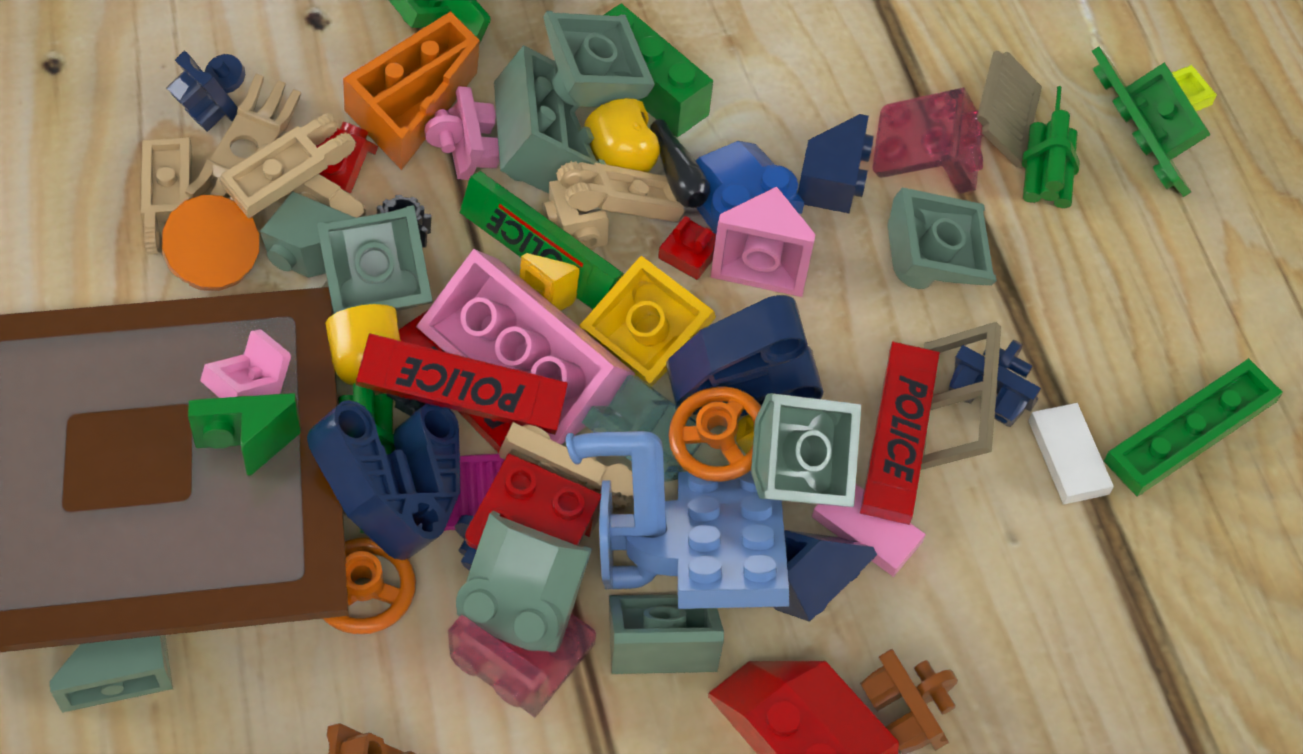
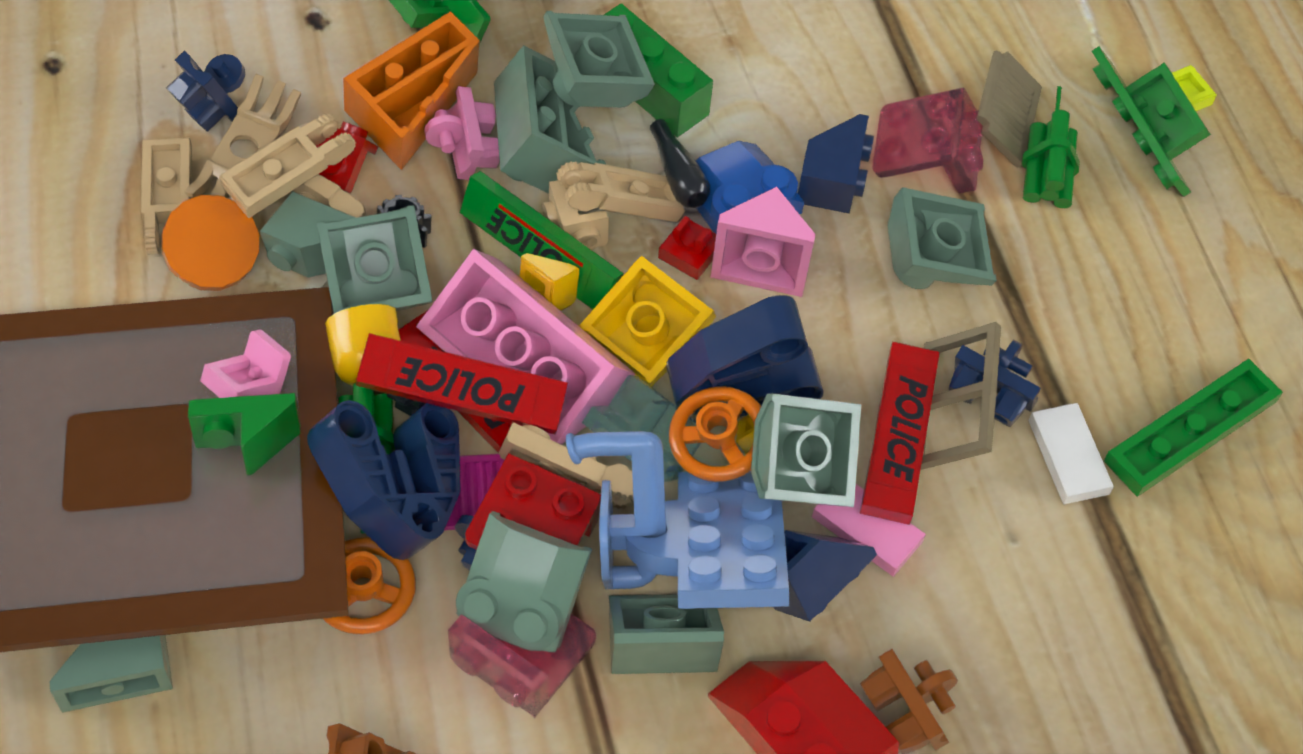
(623, 135): yellow helmet -> none

